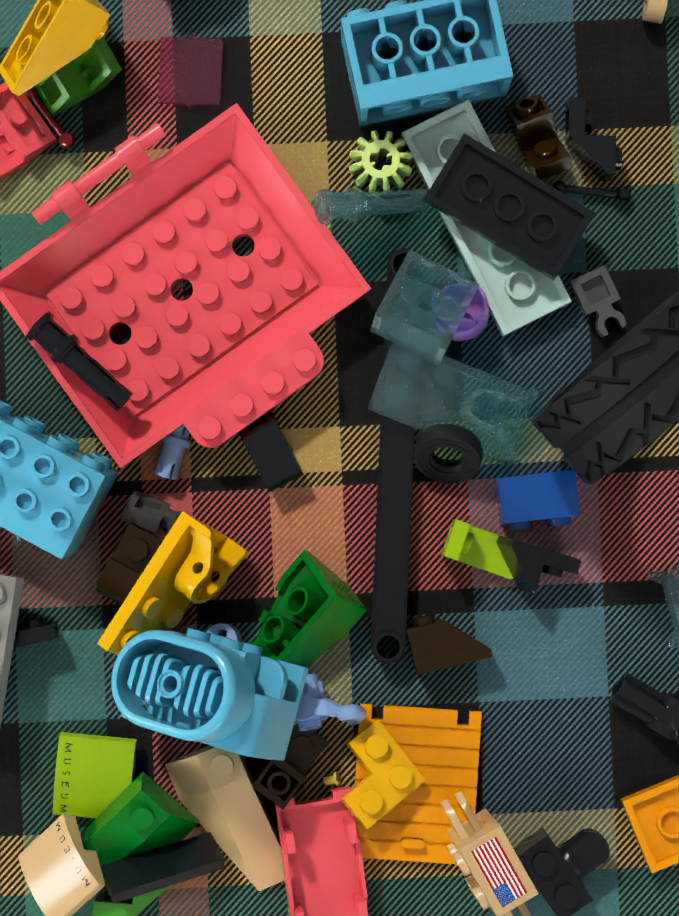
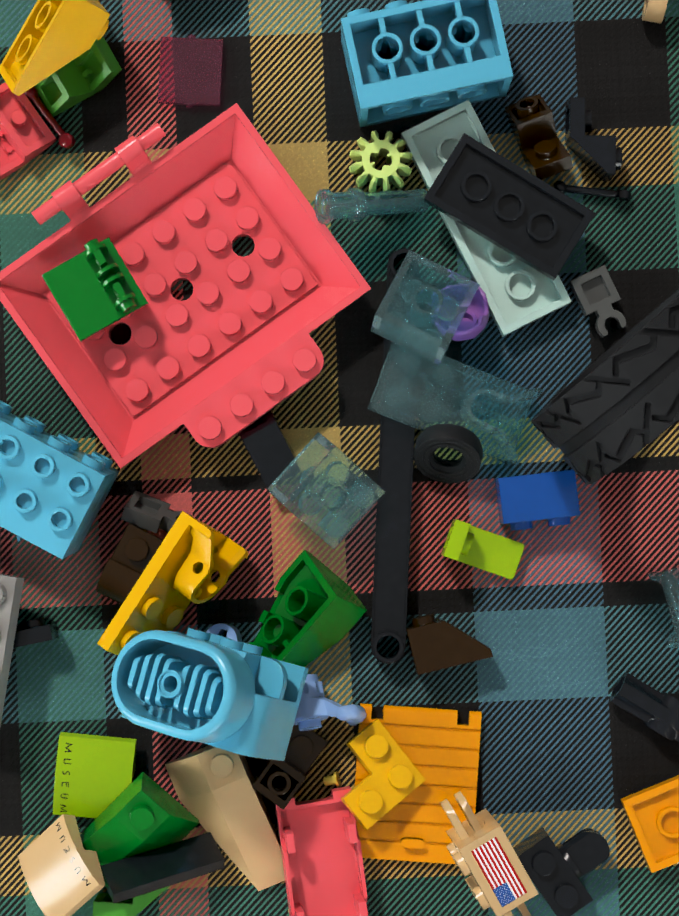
(66, 350): black pin -> none
(94, 288): none -> green hinge
(172, 453): light blue pin -> none
(326, 490): none -> clear light blue brick
(529, 561): black slope -> none

